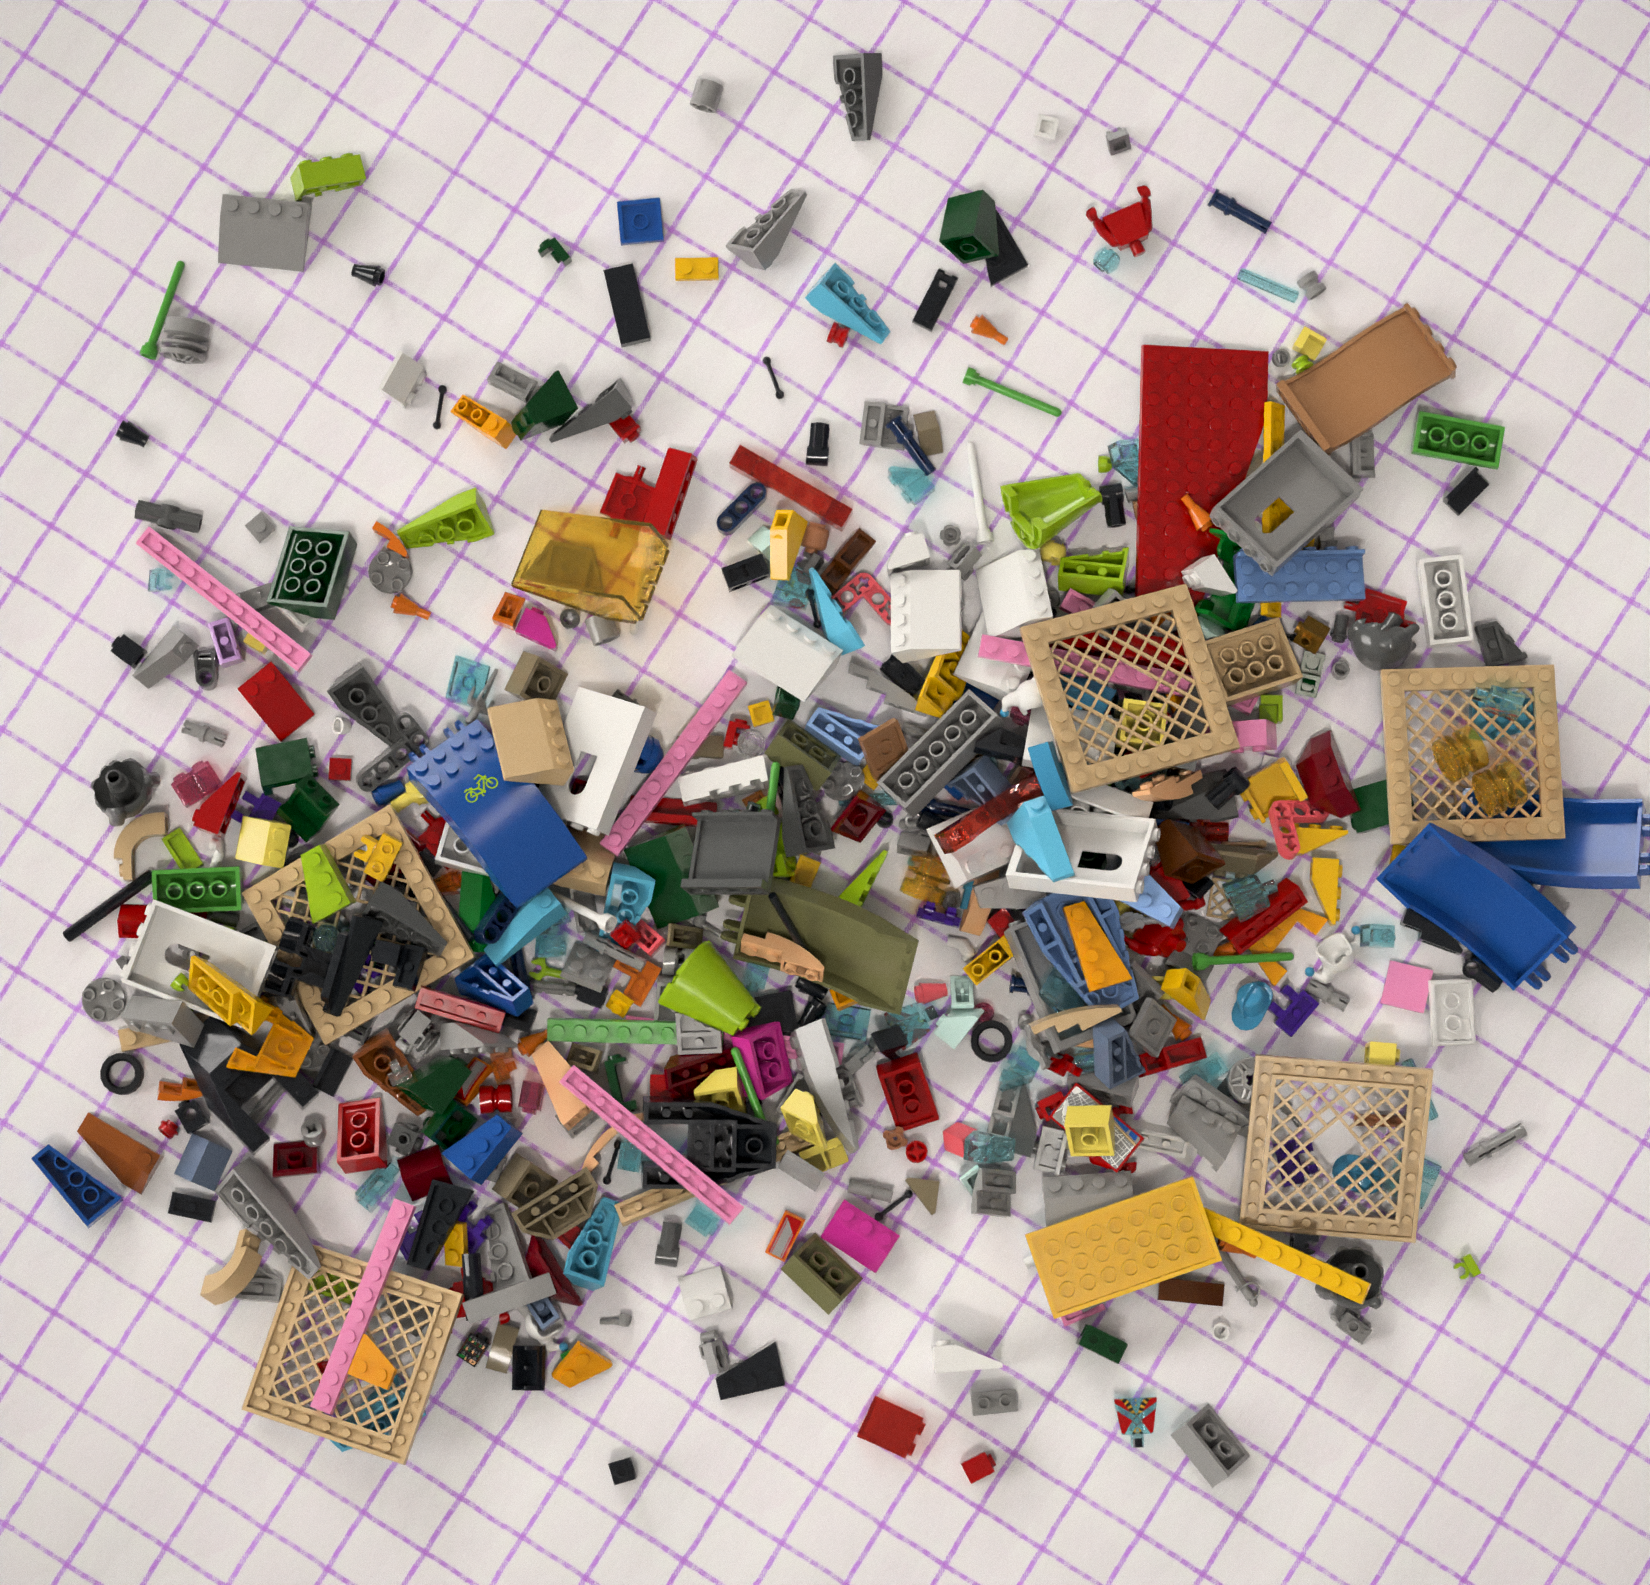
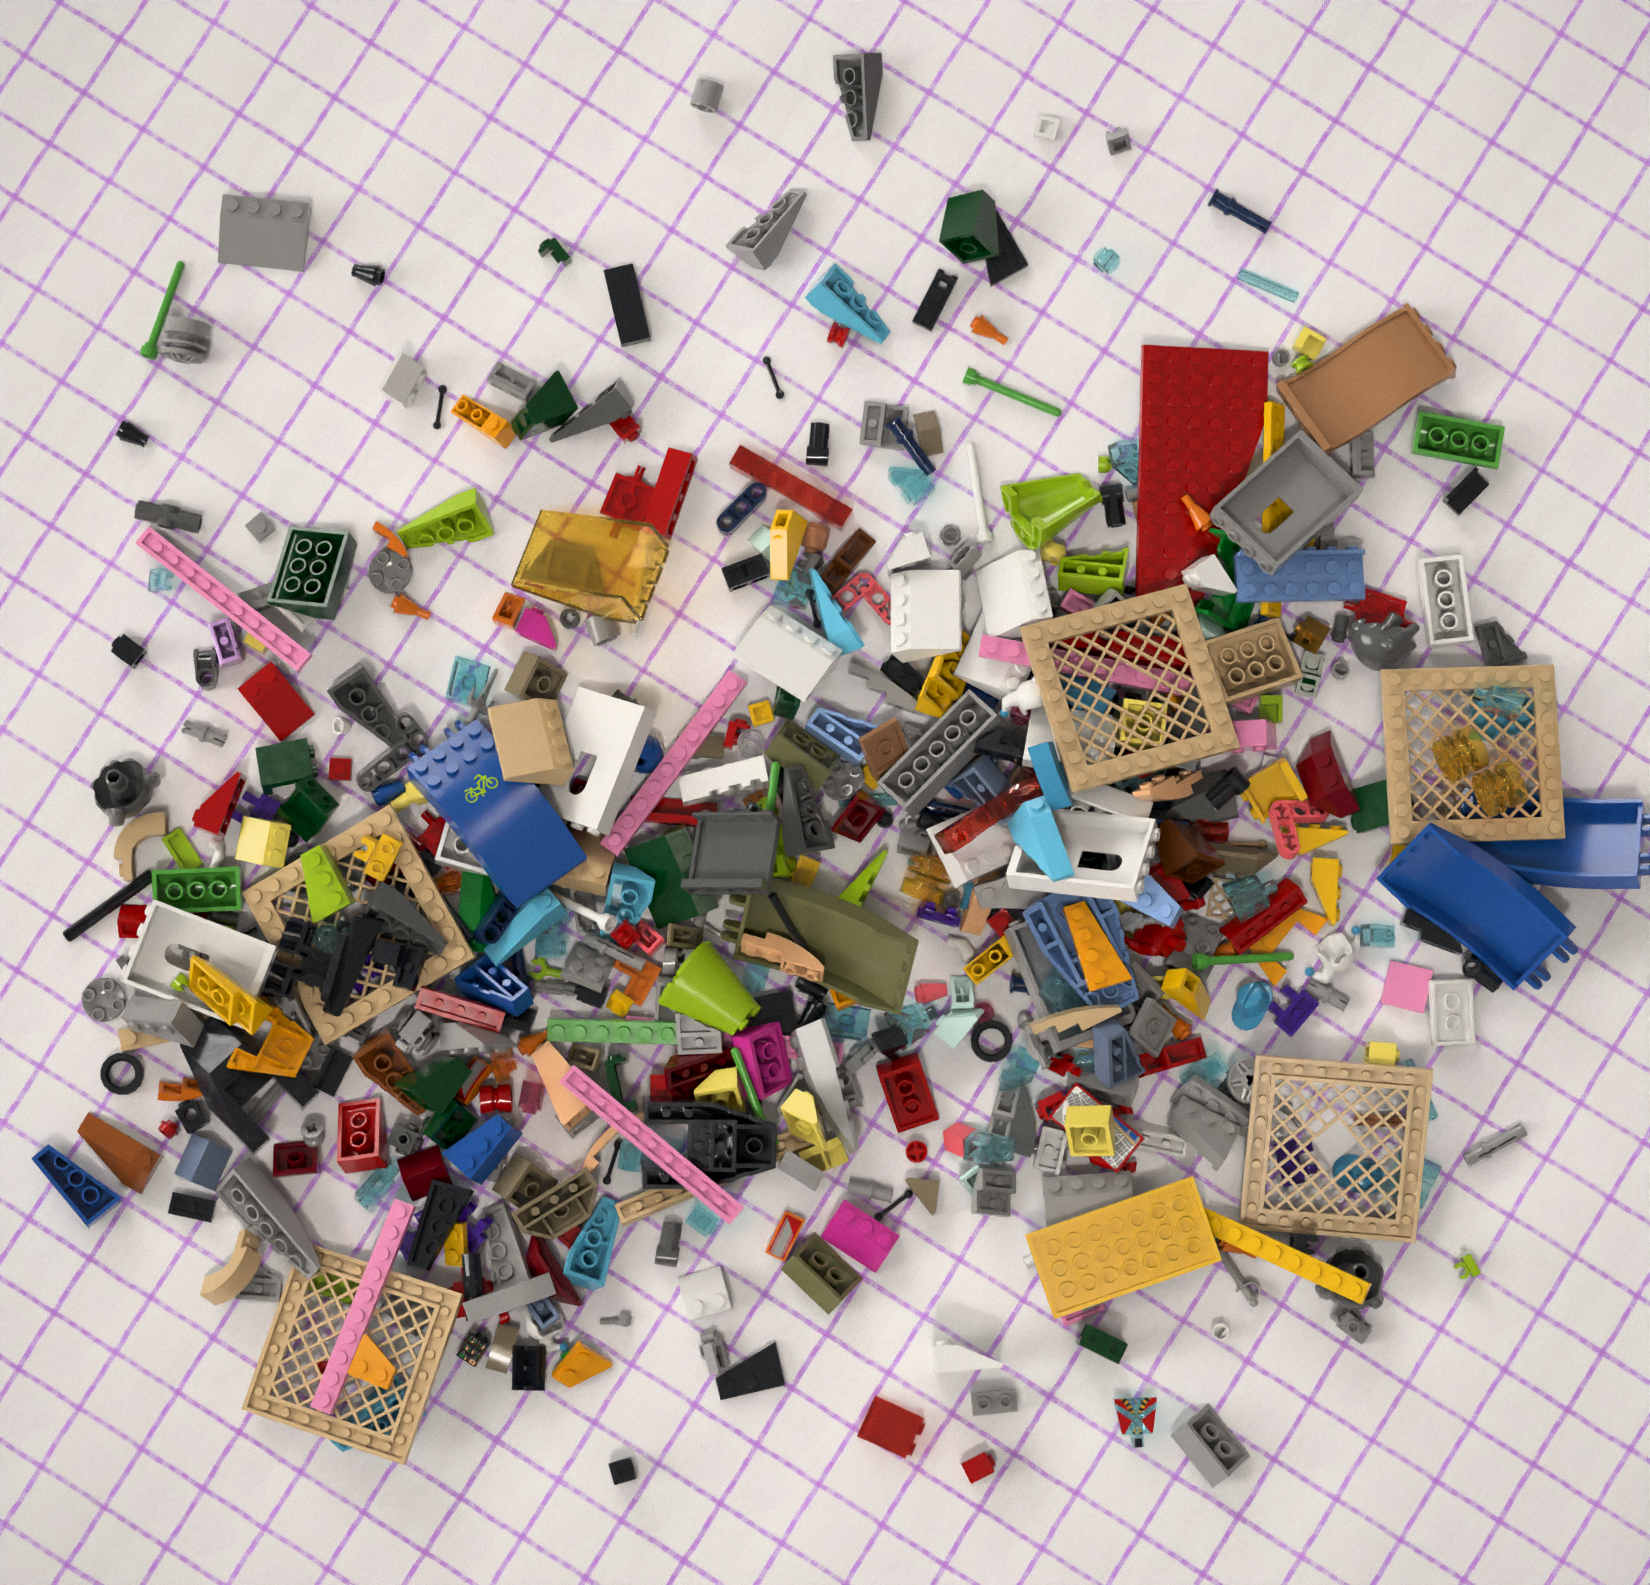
(166, 657): light grey slope -> none
(196, 783): clear pink brick -> none
(327, 175): lime wedge -> none
(399, 1073): clear tile -> none
(640, 221): blue plate -> none
(696, 269): yellow plate -> none
(895, 1144): nougat plate -> none
(1126, 226): red torso -> none
(1191, 1292): reddish brown slope -> none
(1310, 283): light grey wheel -> none

